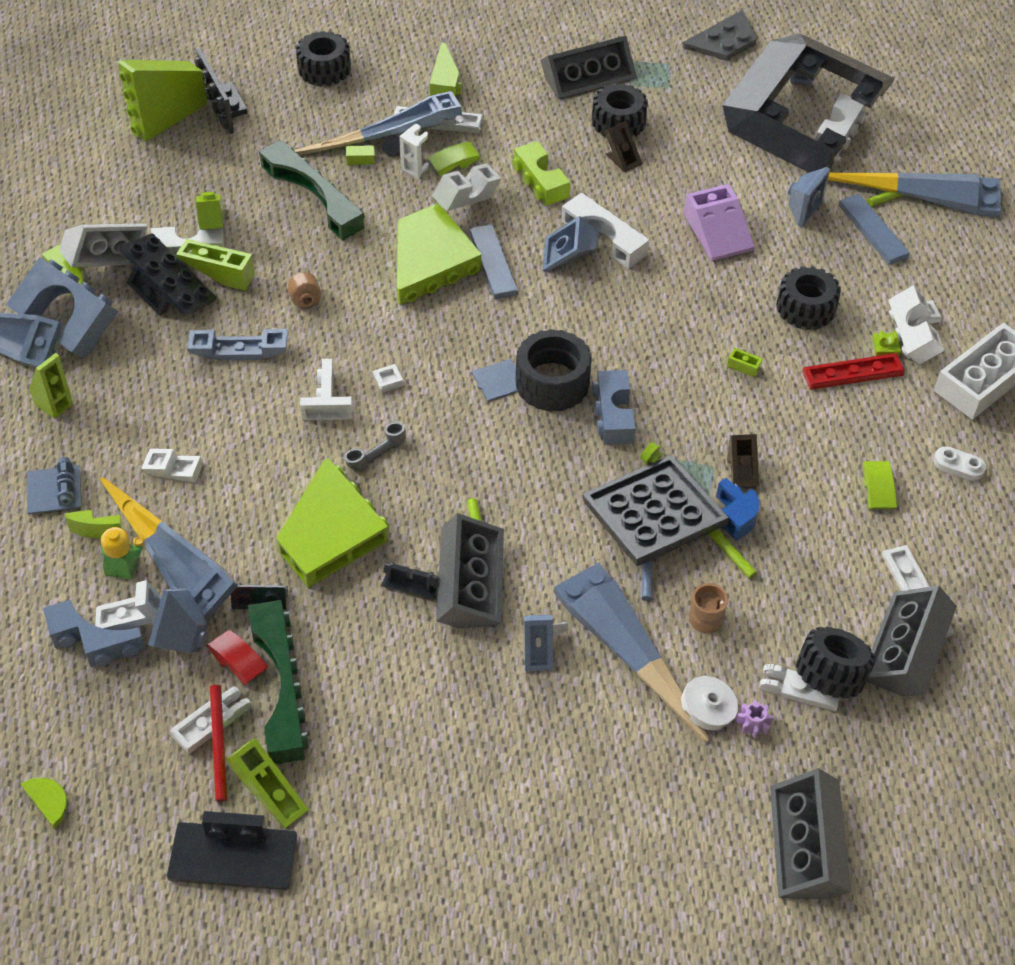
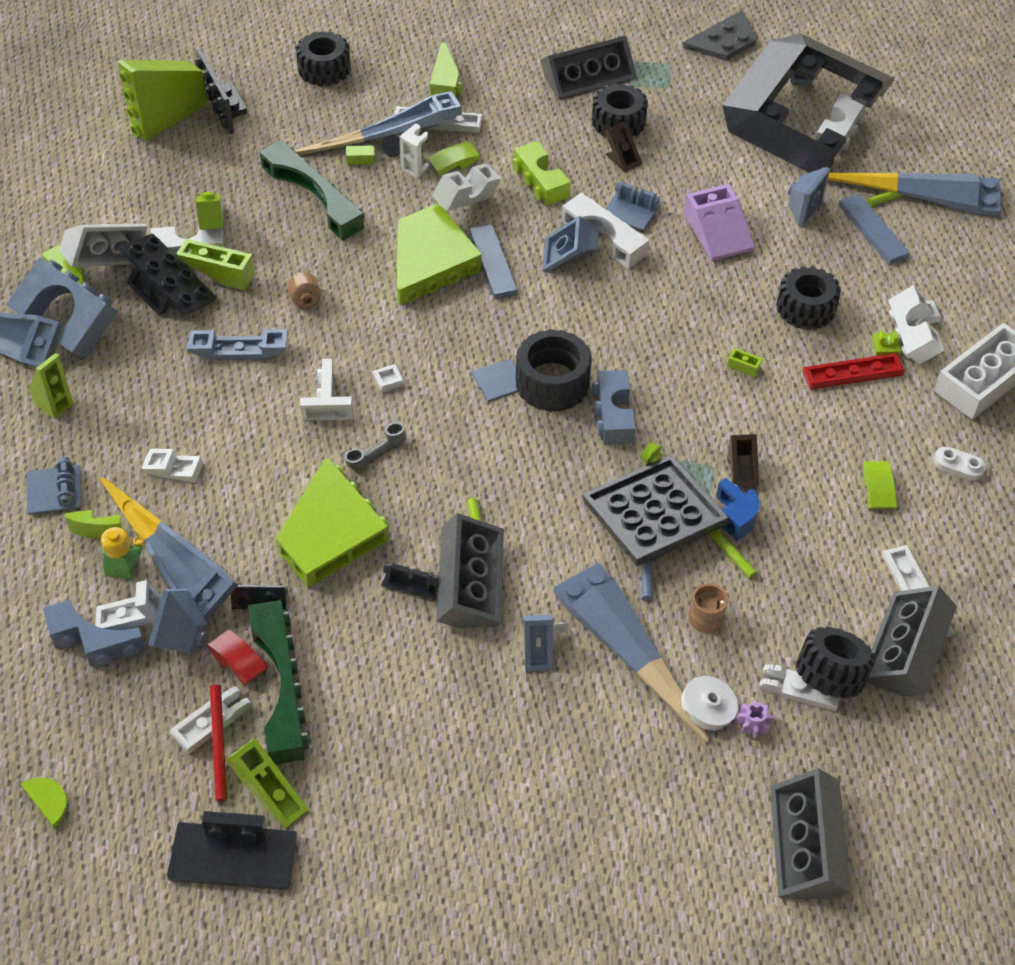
(633, 206): none -> sand blue hinge

